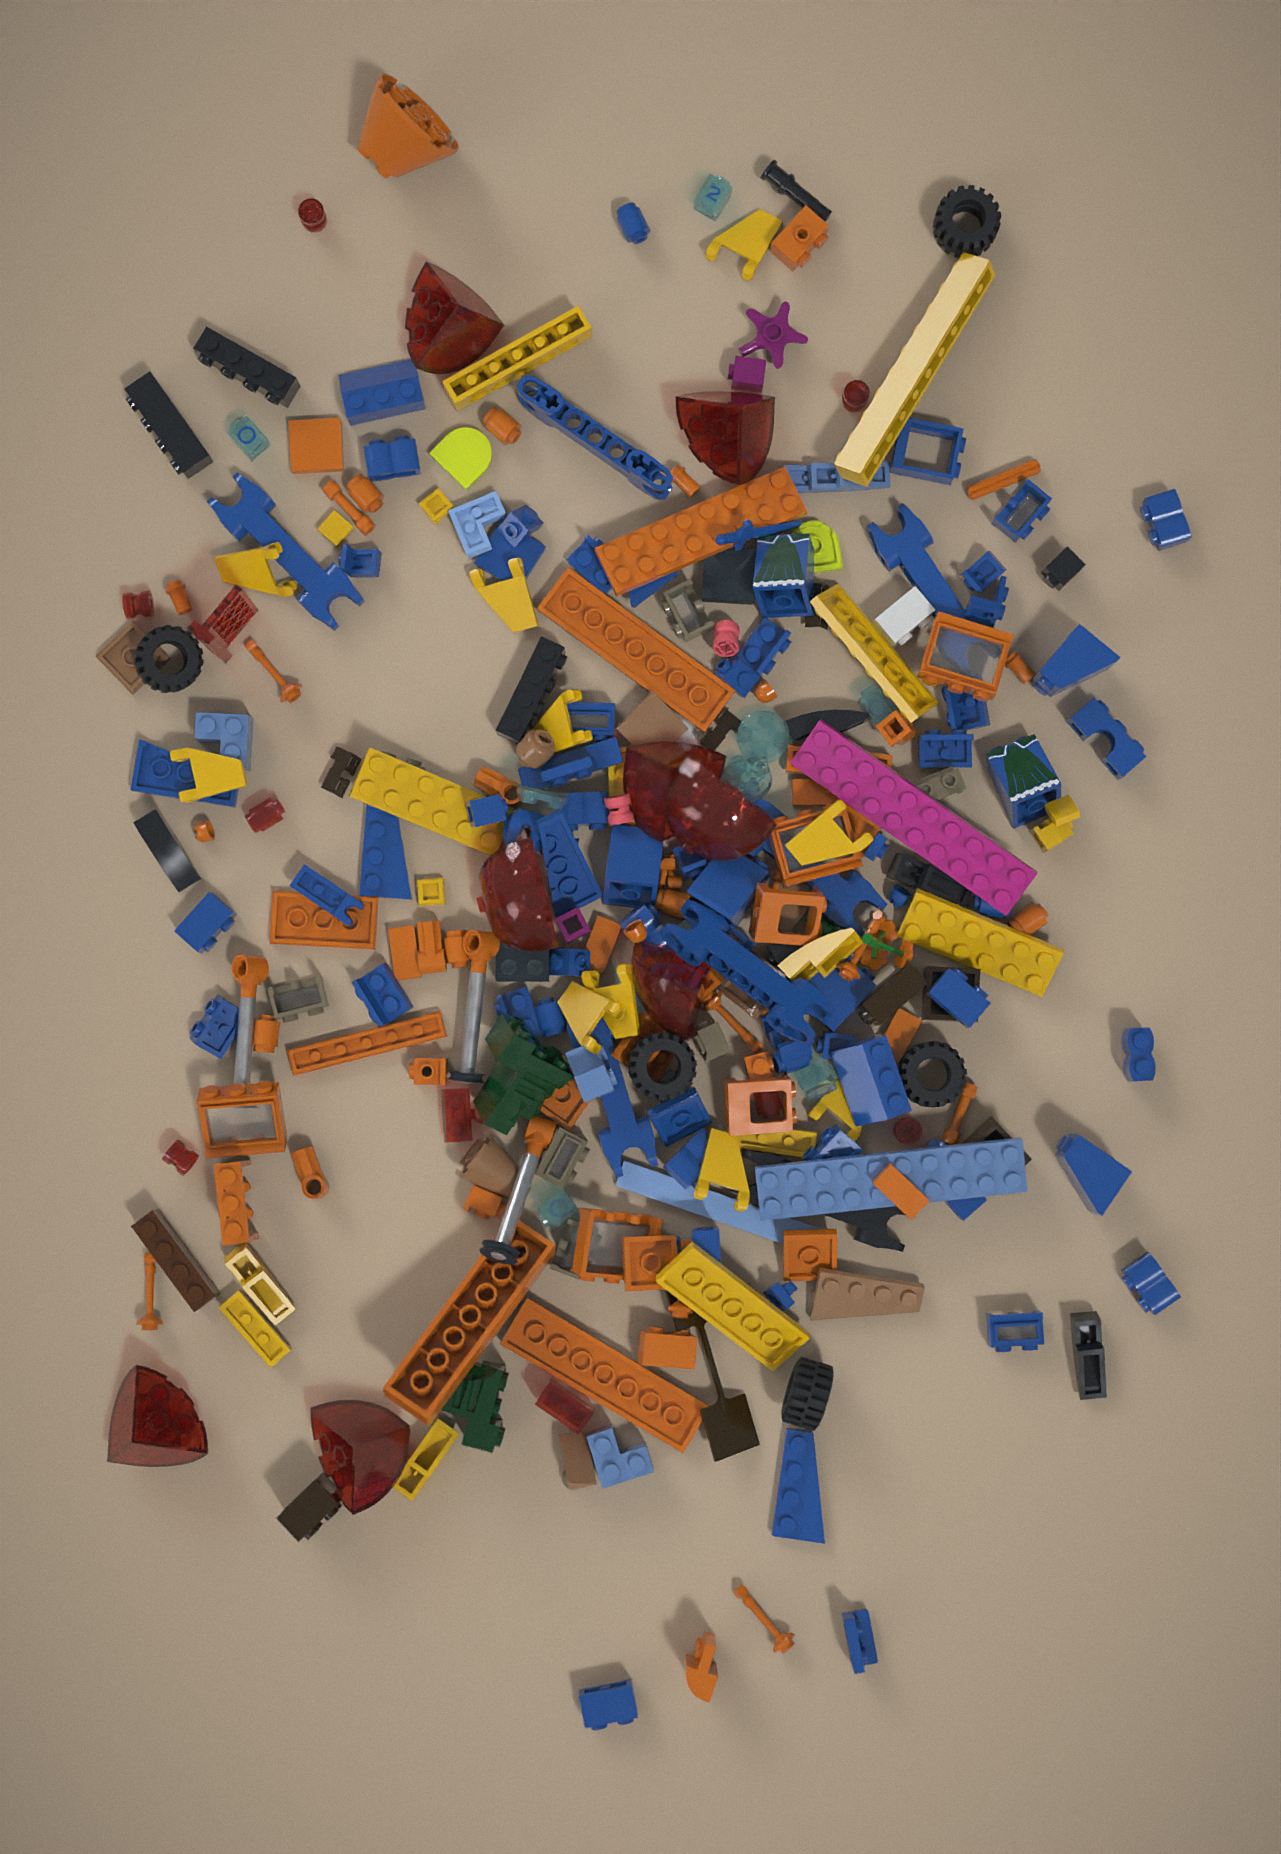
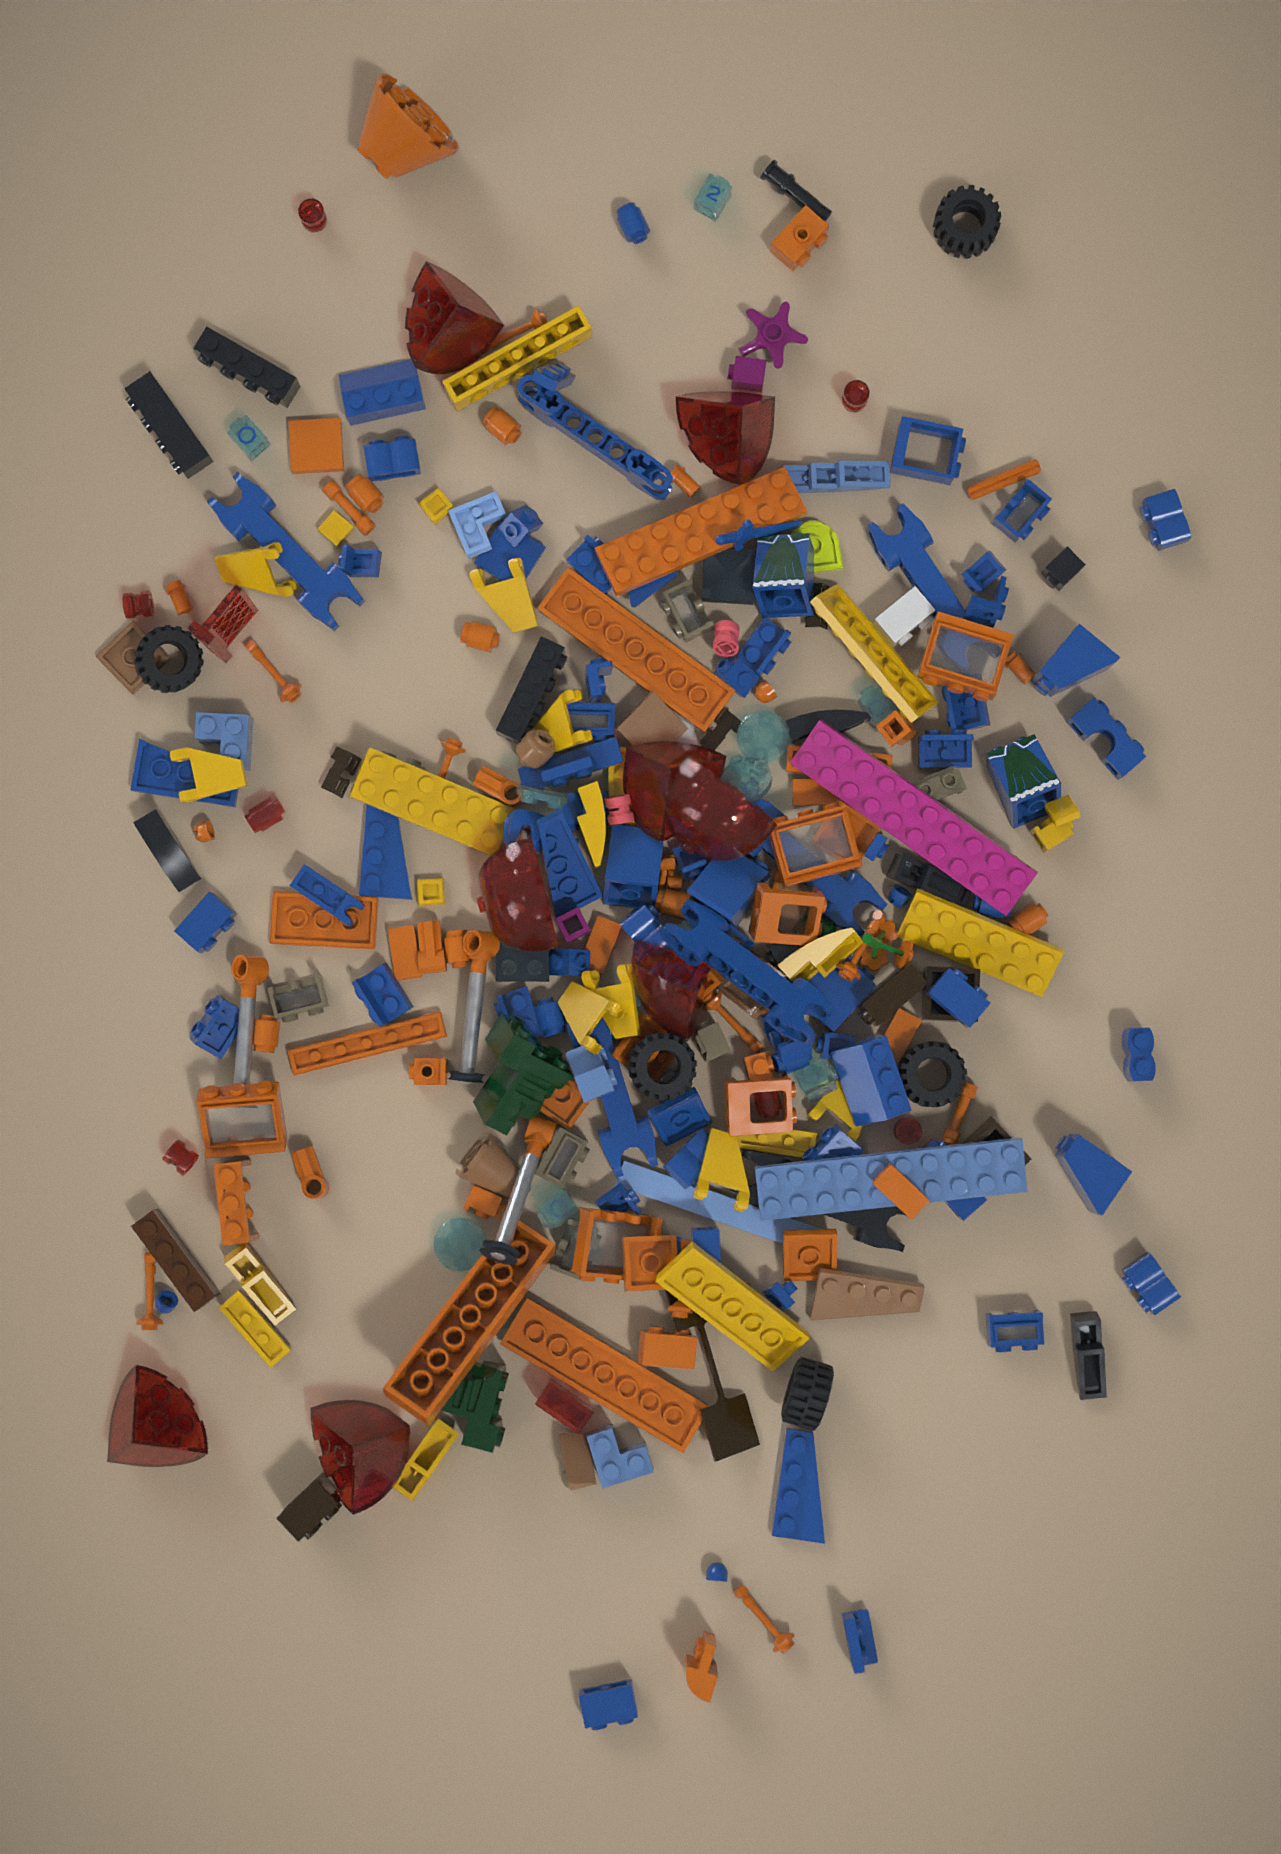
(162, 1297): none -> blue hinge
(452, 748): none -> orange piece
(458, 1115): clear red plate -> none
(459, 1243): none -> clear light blue tile
(464, 455): neon yellow tile -> none
(480, 636): none -> orange brick
(486, 810): blue brick -> none
(537, 320): none -> orange piece
(553, 376): none -> blue plate
(593, 822): none -> yellow slope
(595, 680): none -> blue bracket
(619, 1200): none -> blue bracket
(636, 931): orange hinge -> none
(717, 1572): none -> blue hinge
(748, 239): yellow flag -> none
(825, 839): yellow flag -> none
(914, 369): yellow brick -> none

